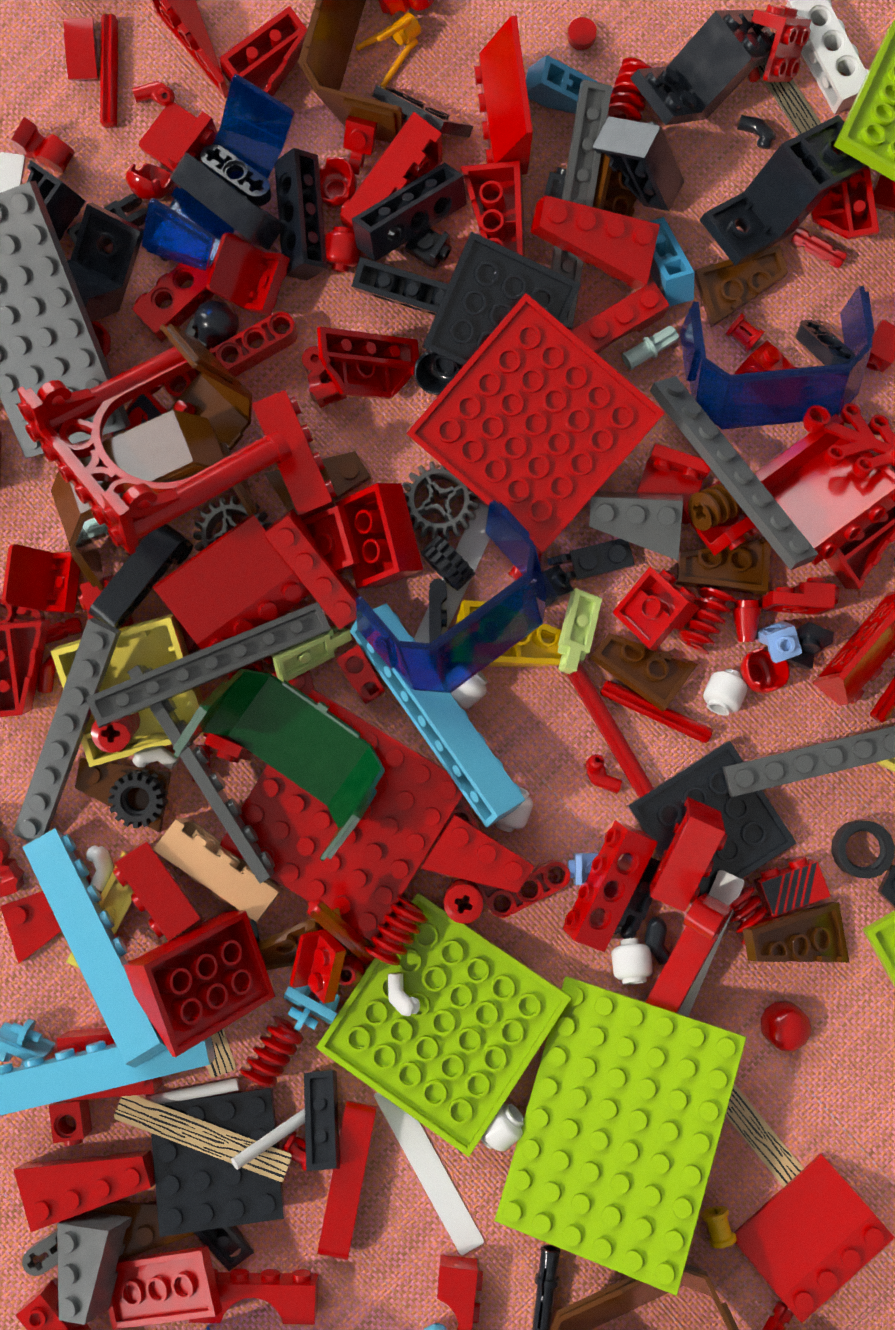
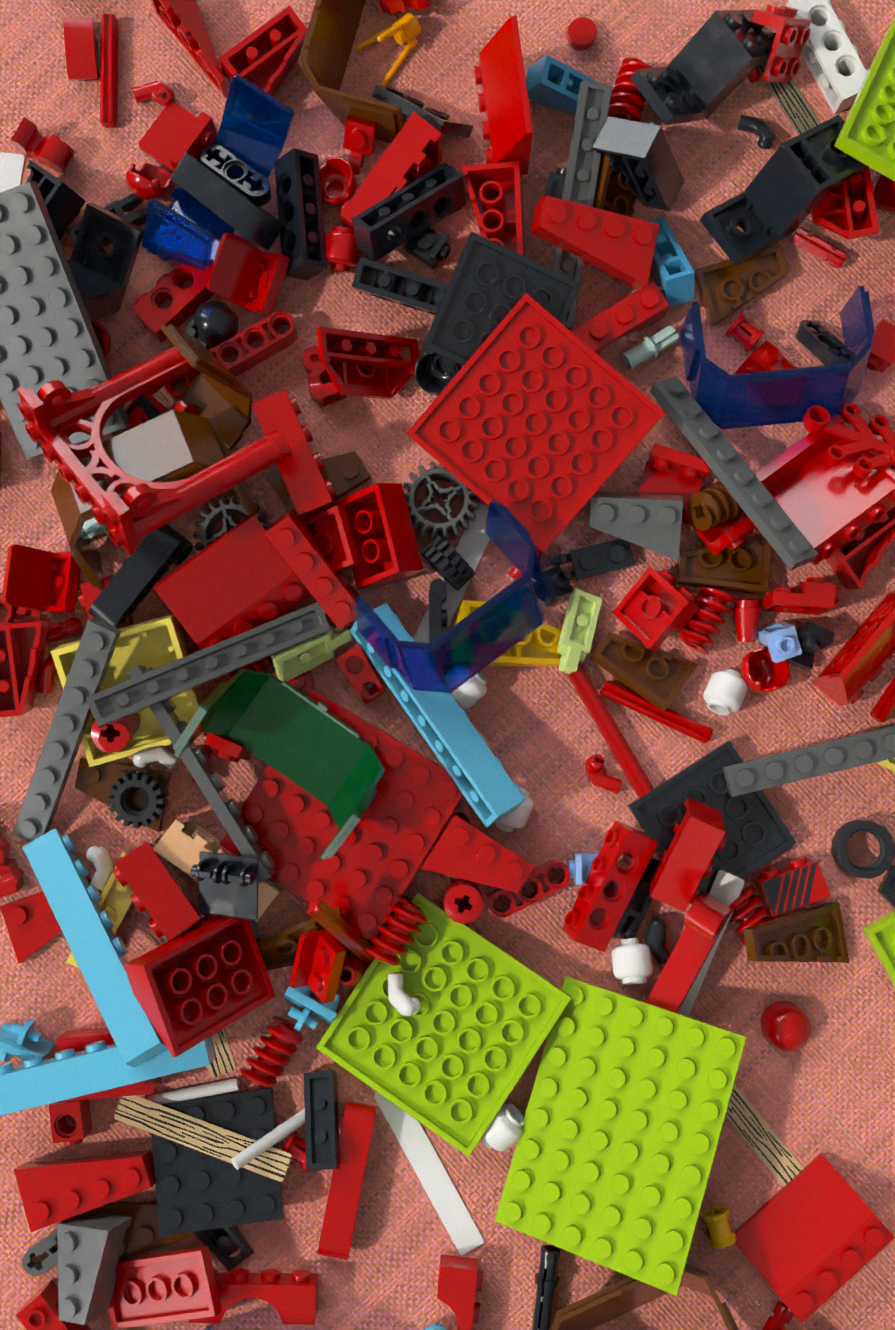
(227, 884): none -> black hinge

